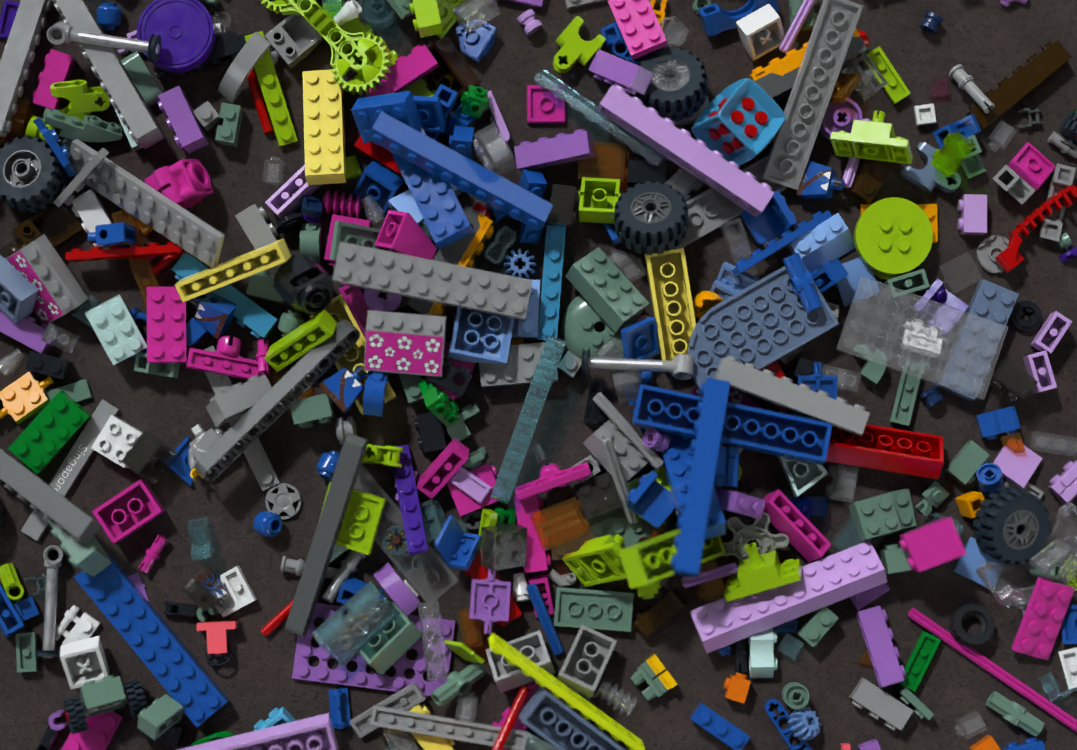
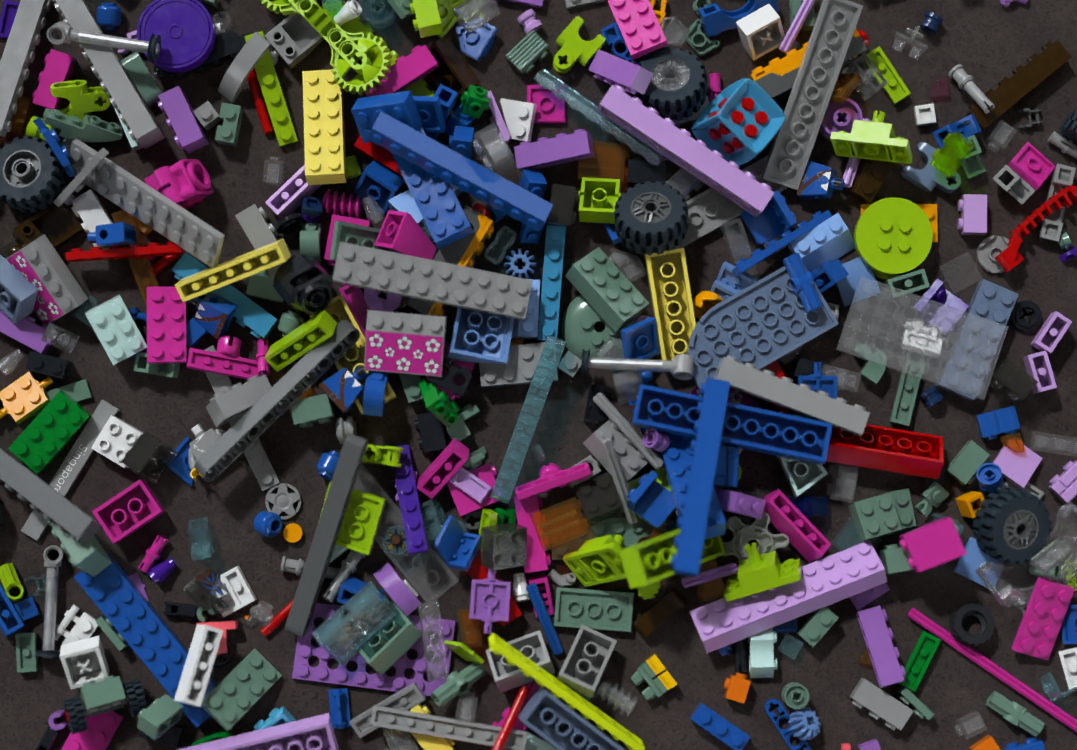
(112, 633): none -> sand green plate
(161, 571): none -> dark purple cone
(198, 665): none -> white brick
(240, 689): none -> sand green plate
(259, 613): none -> clear animal
(293, 532): none -> light orange tile
(519, 118): none -> white wing
(527, 53): none -> sand green brick
(699, 42): none -> sand green piece
(714, 85): none -> dark pink axle
(917, 46): none -> clear hips

